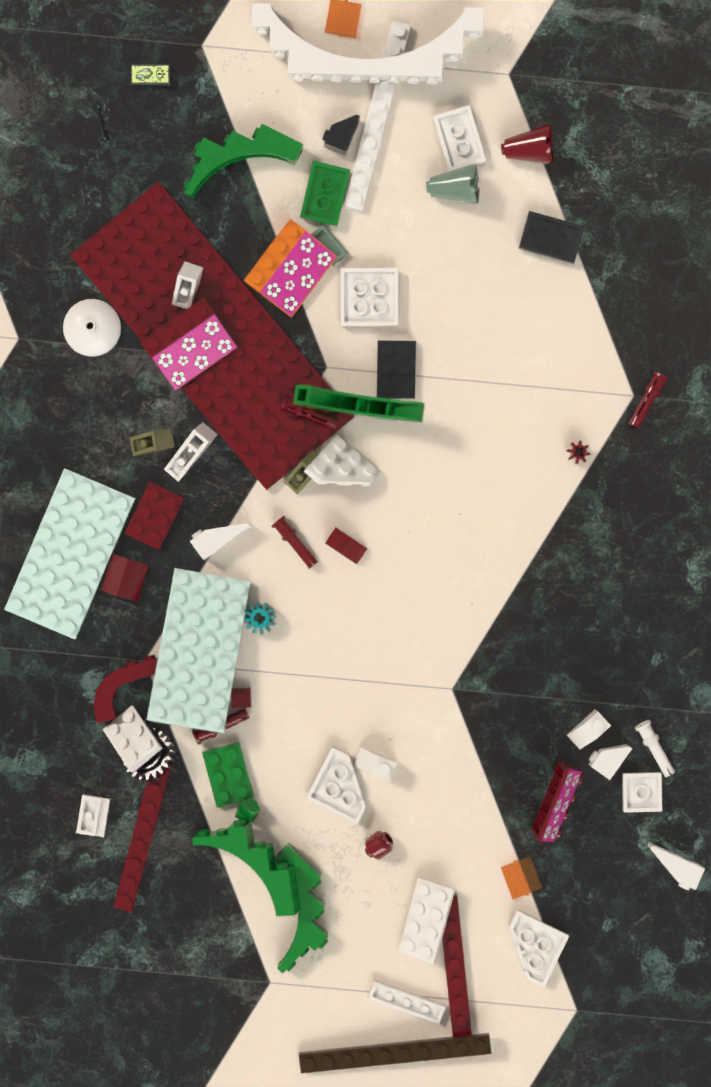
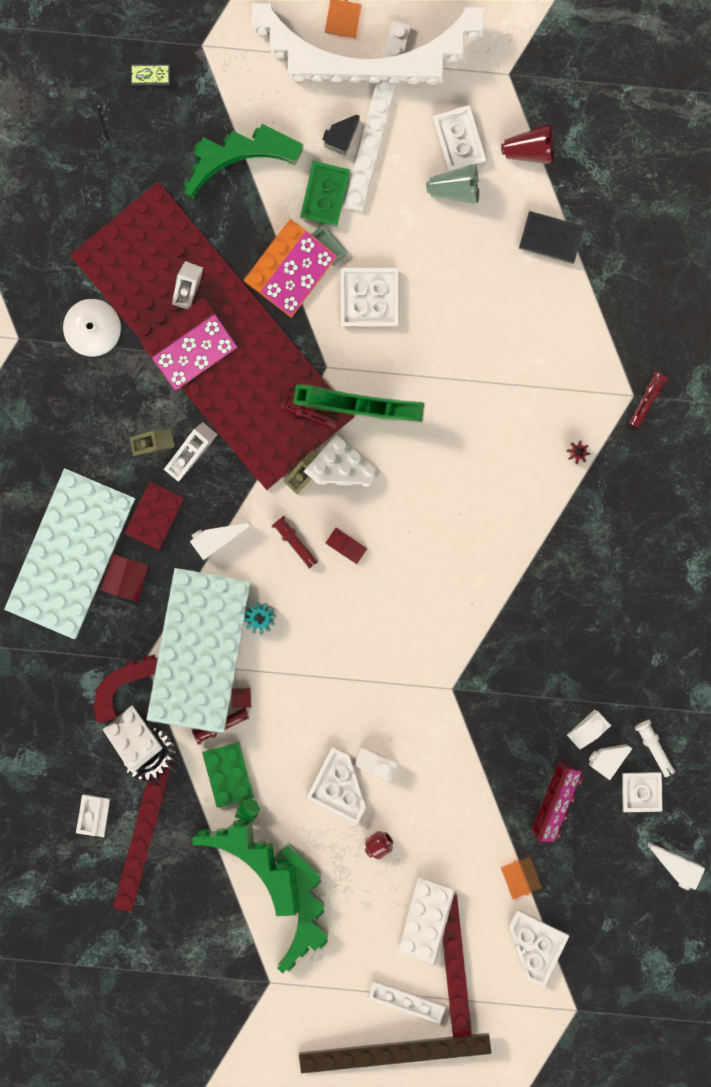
(396, 369): black plate -> none

